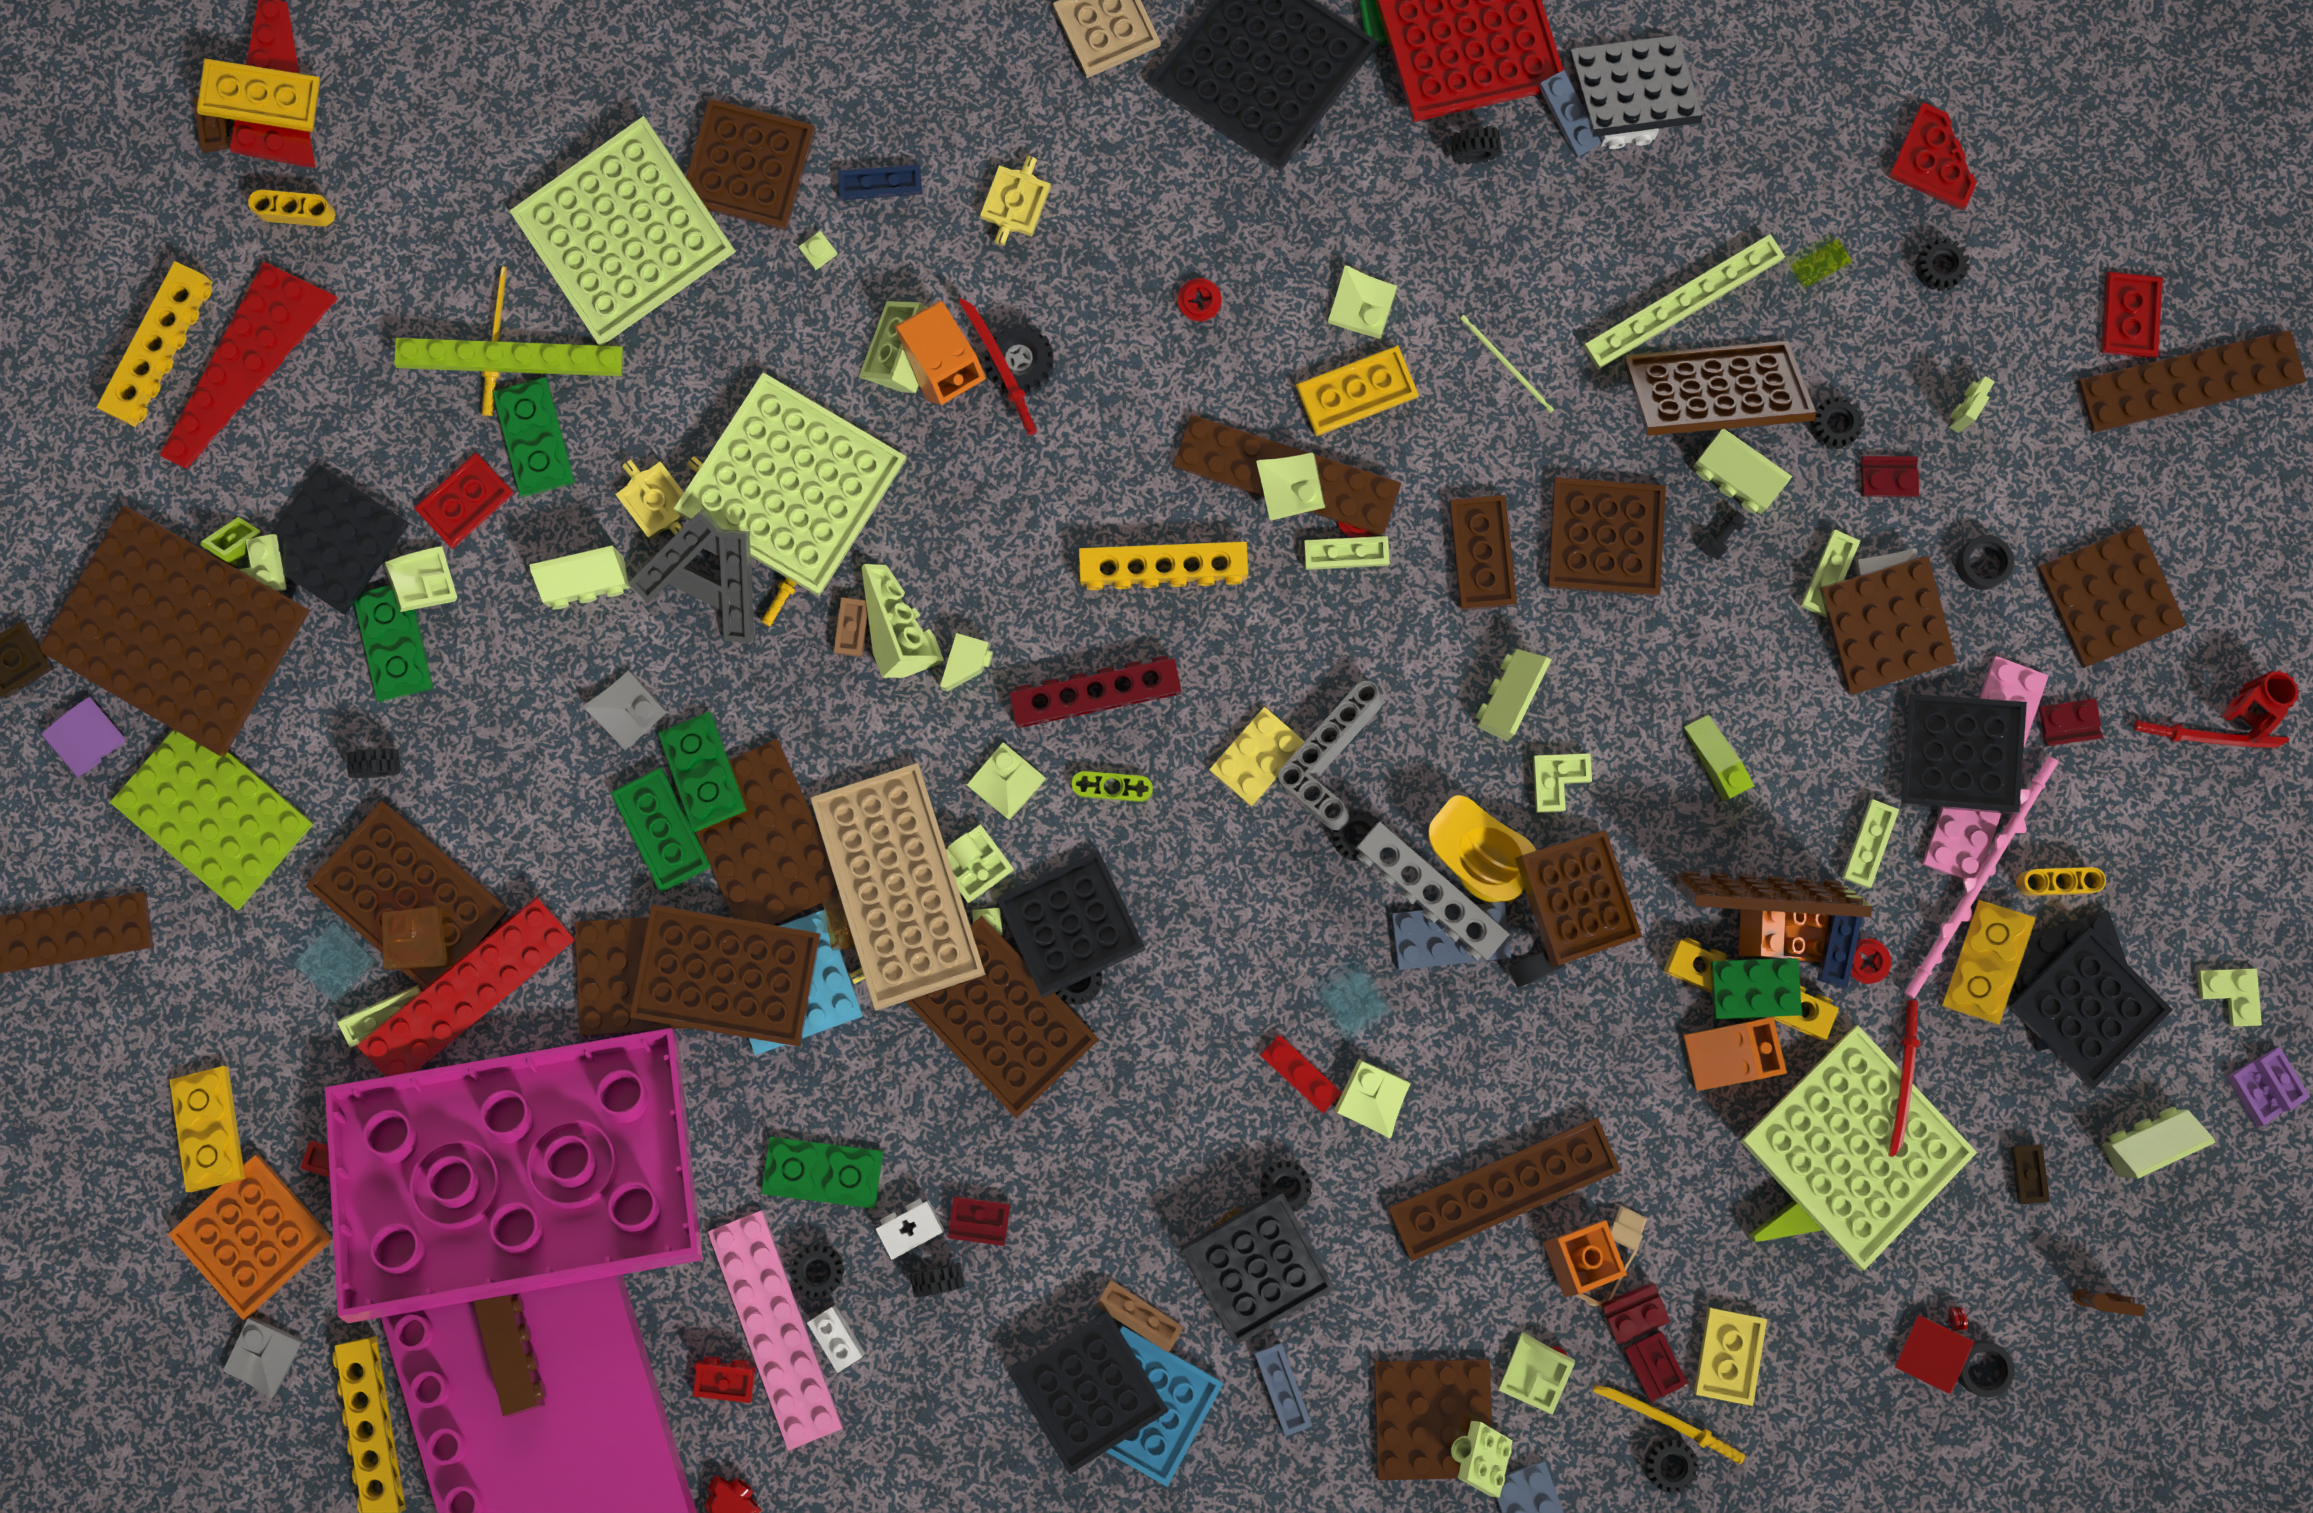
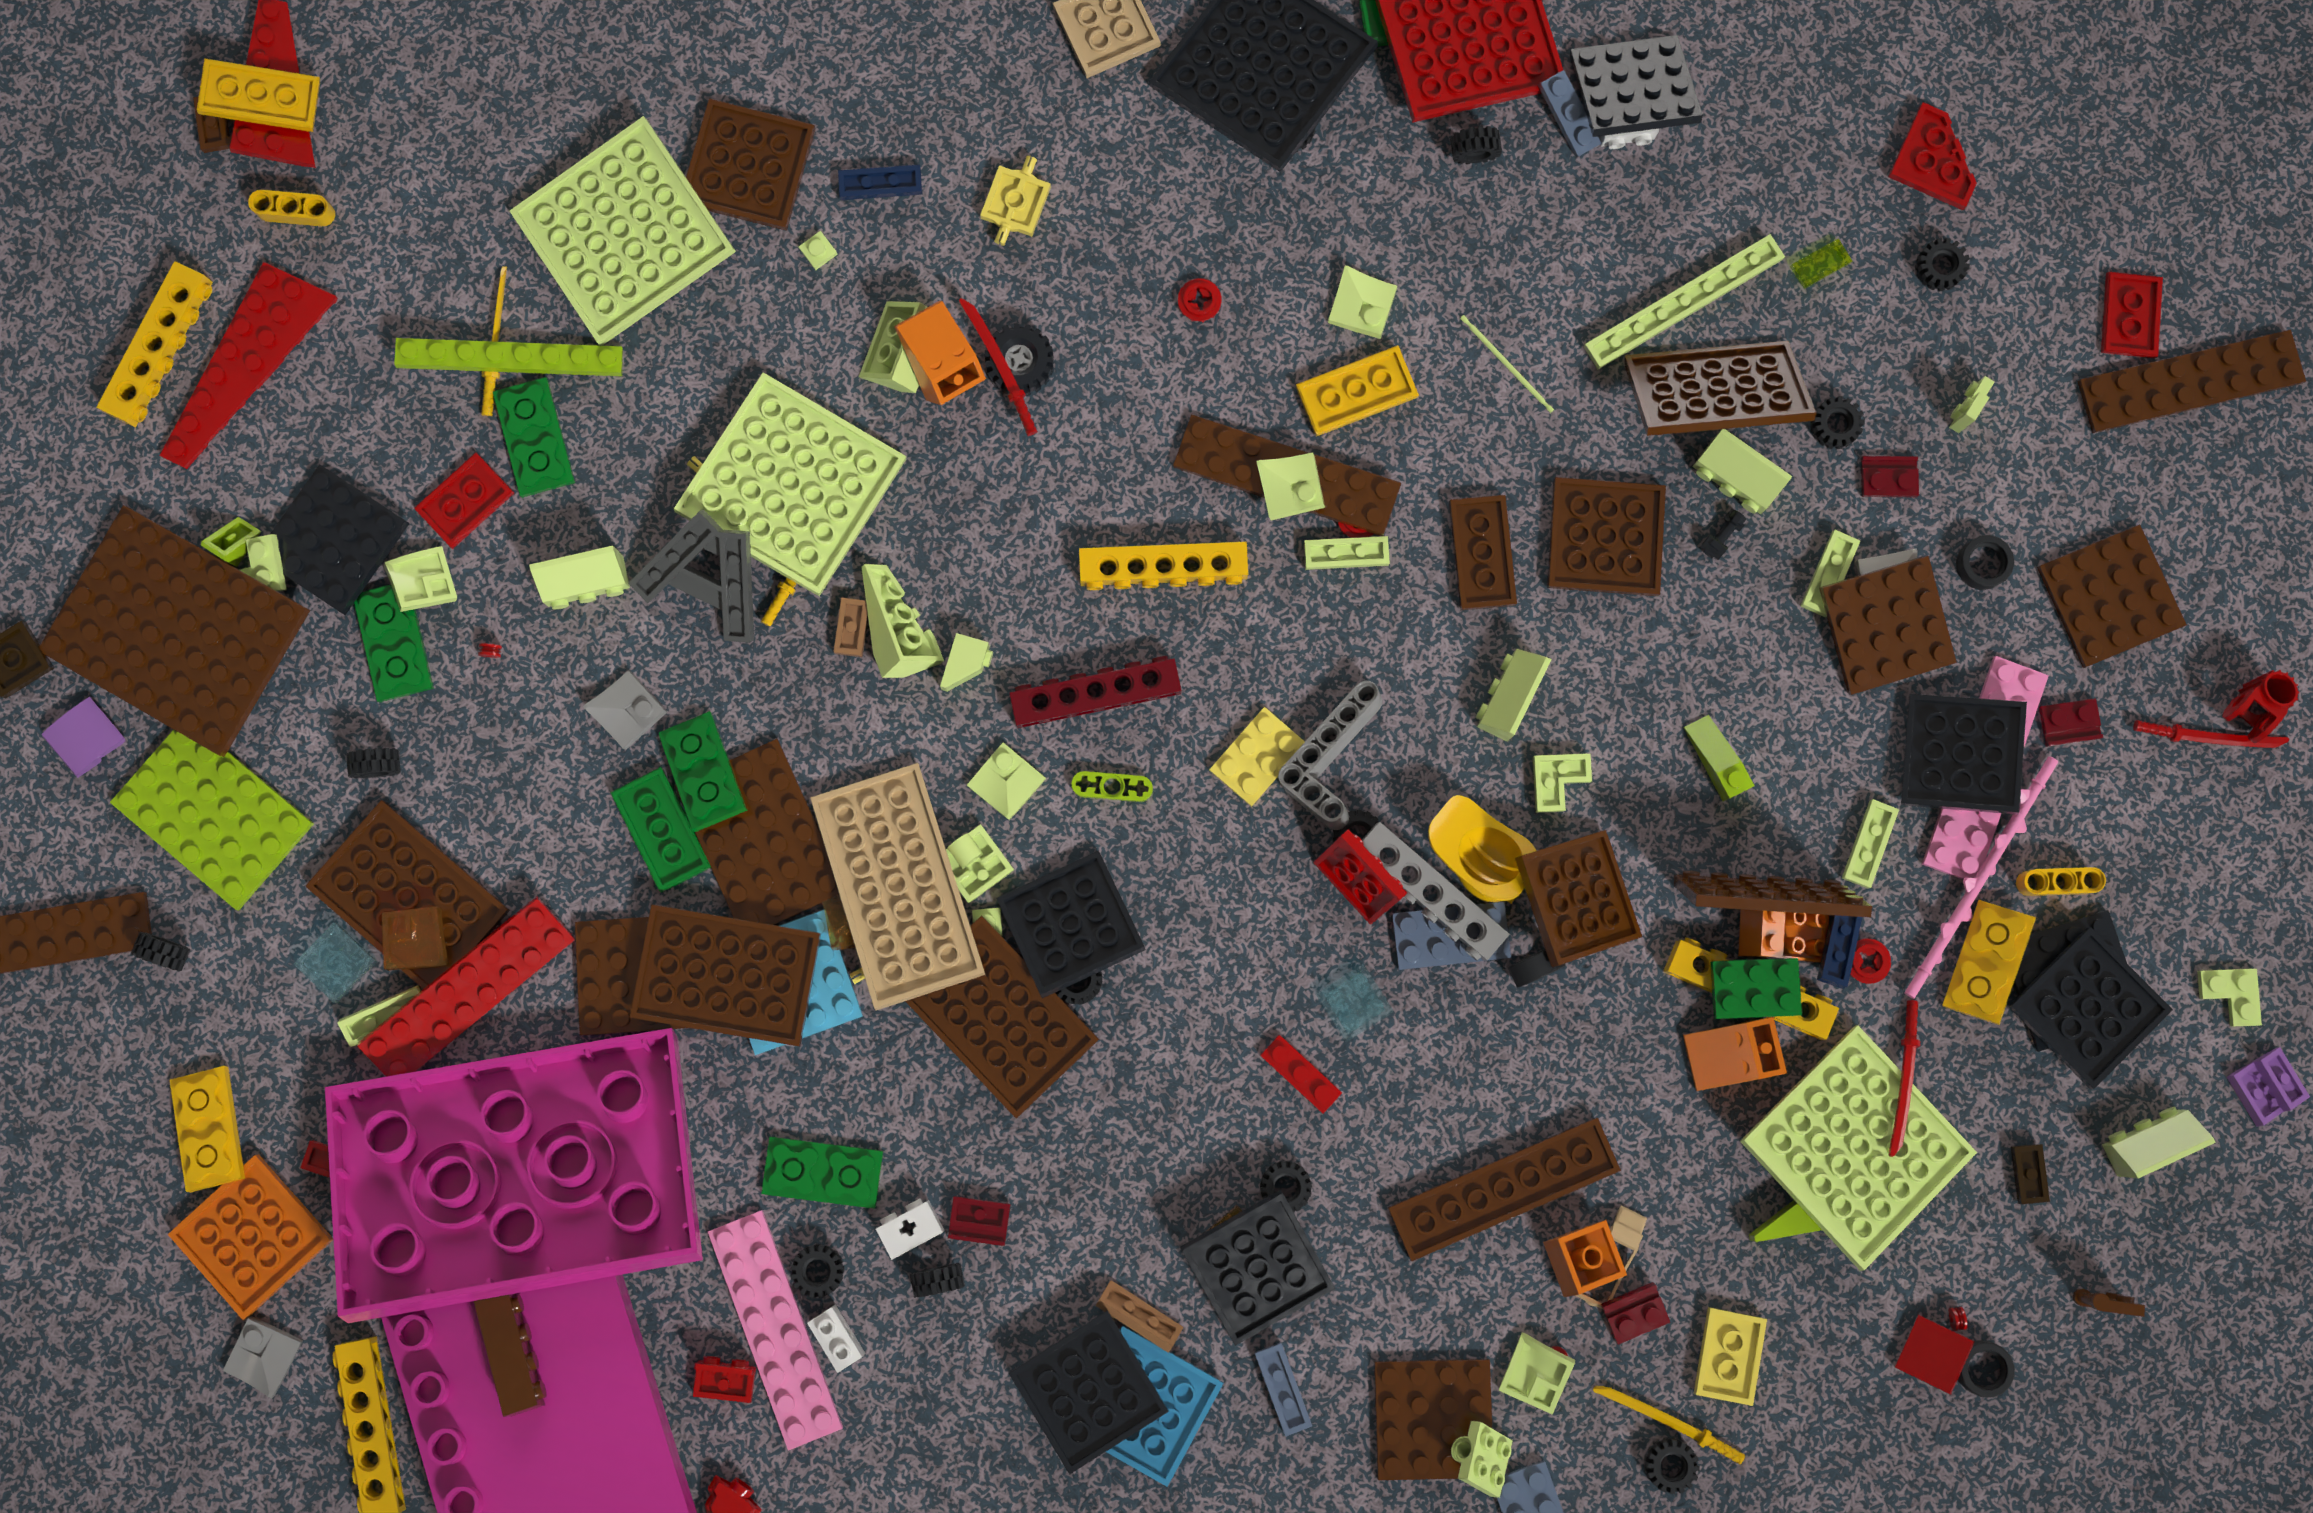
(160, 951): none -> black tyre
(490, 650): none -> red piece
(652, 499): light yellow plate -> none
(1360, 877): none -> red plate
(1373, 1098): yellowish green plate -> none
(1655, 1366): dark red plate -> none

